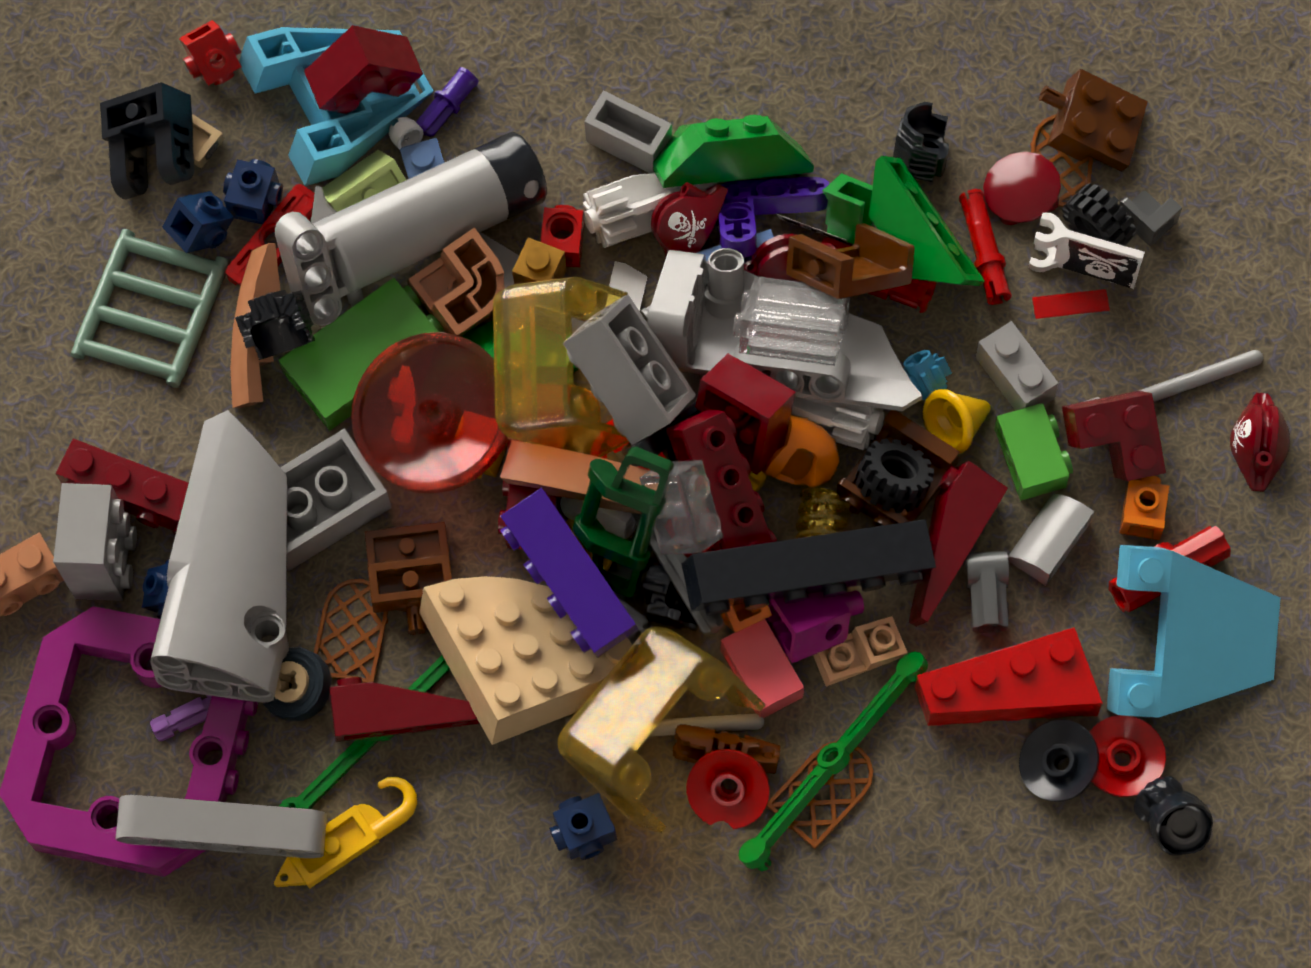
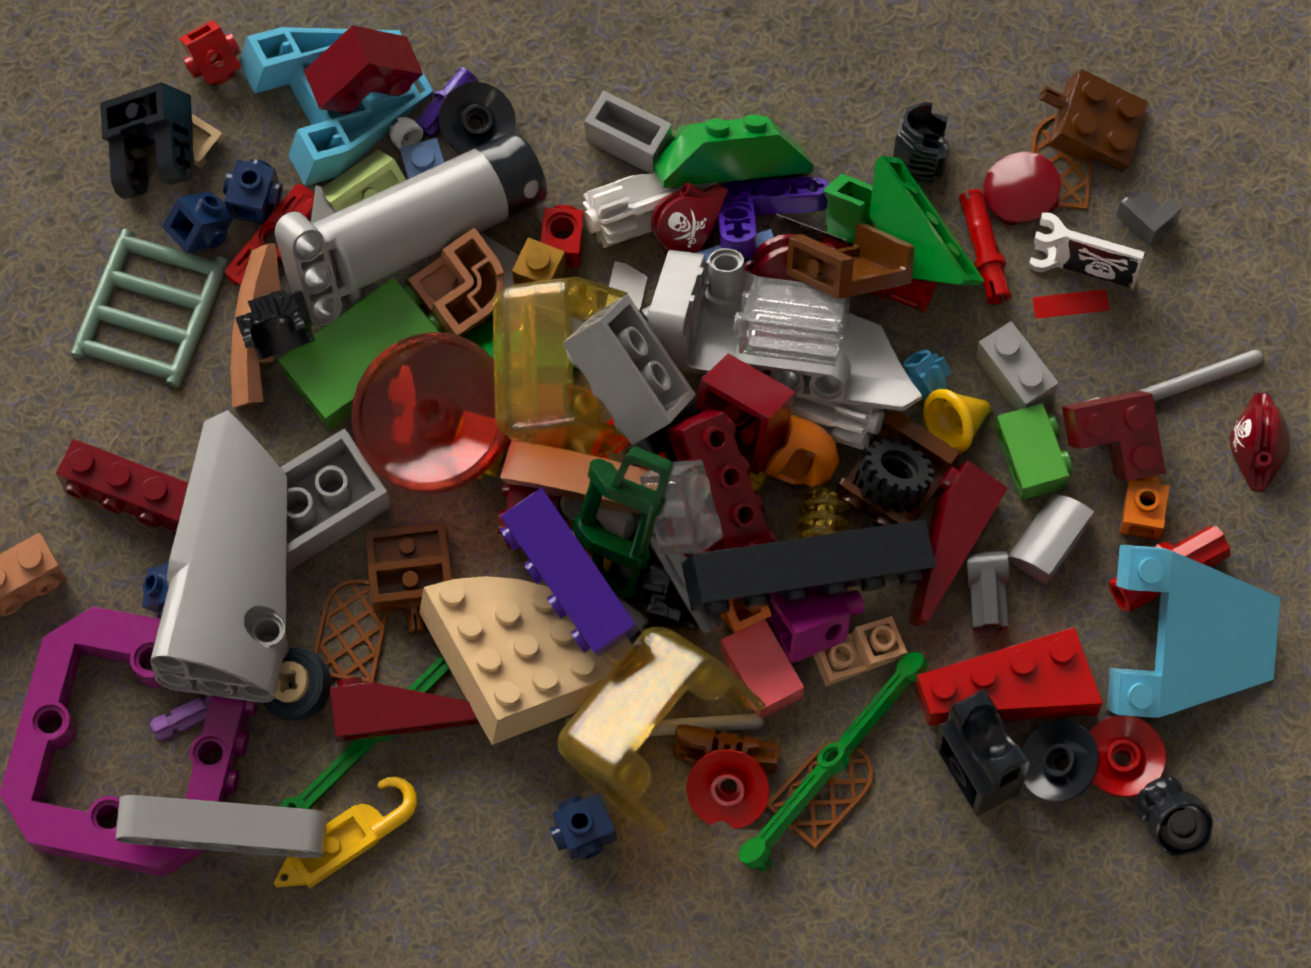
(94, 542): light grey brick -> none
(478, 102): none -> black dish
(980, 753): none -> black brick
(1099, 216): black tyre -> none

